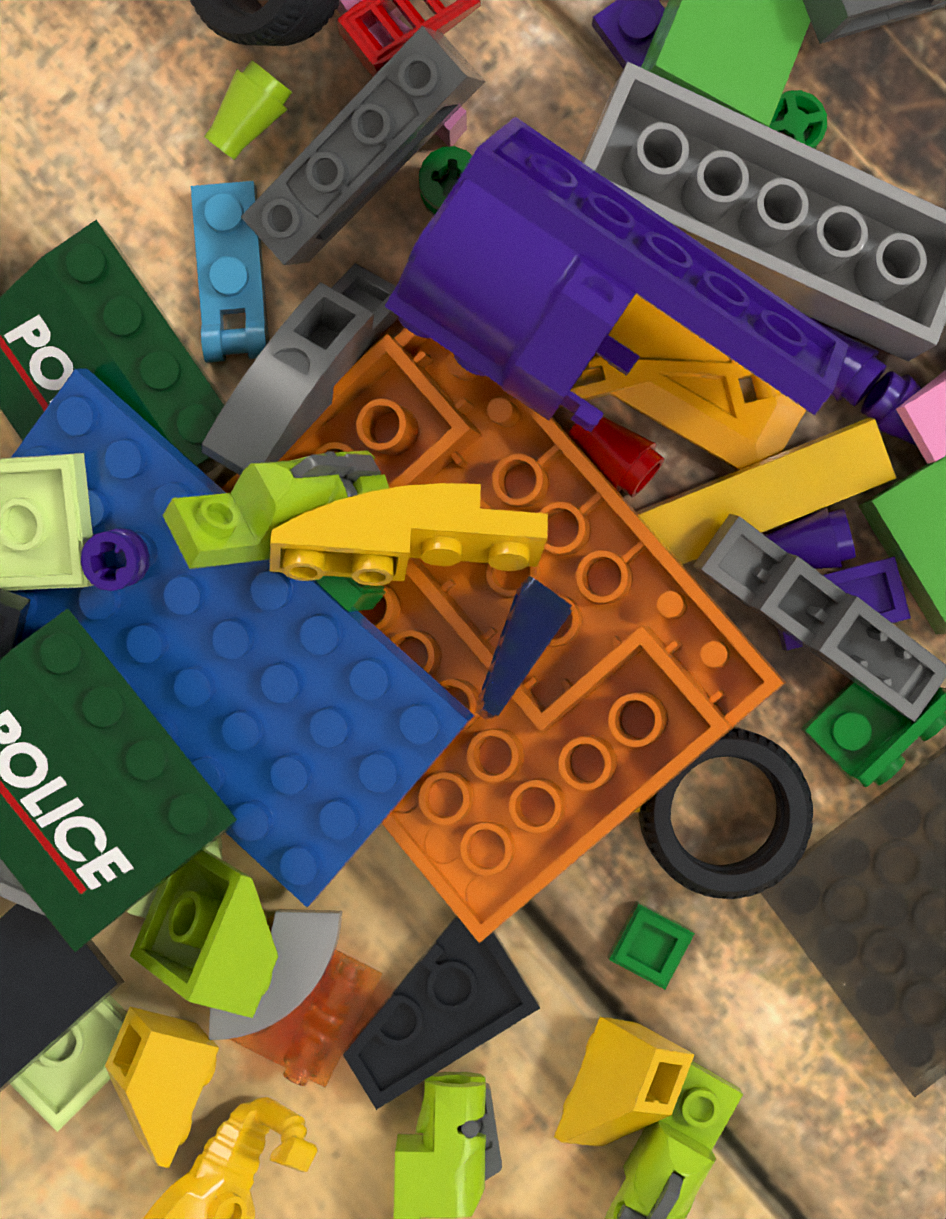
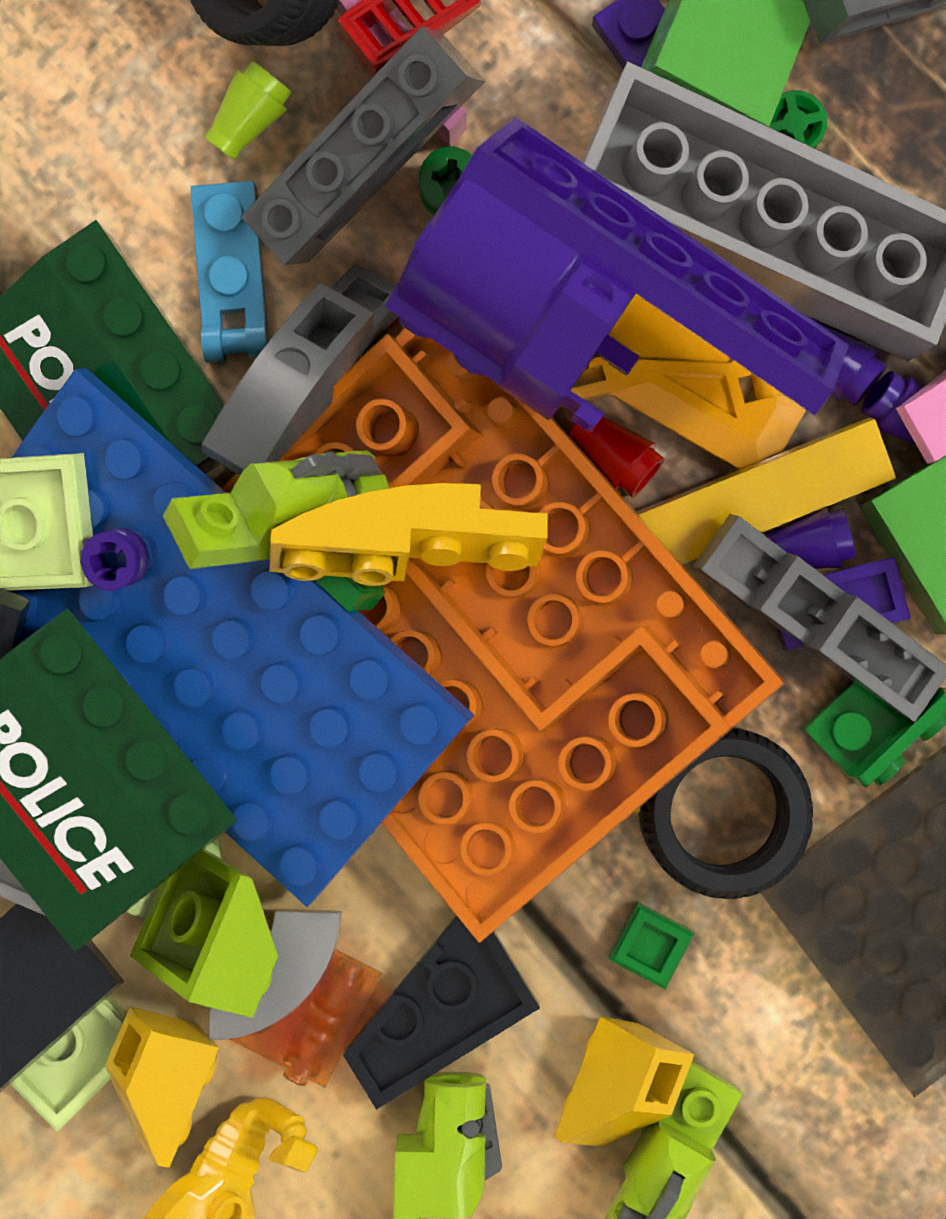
(528, 630): clear blue slope -> none

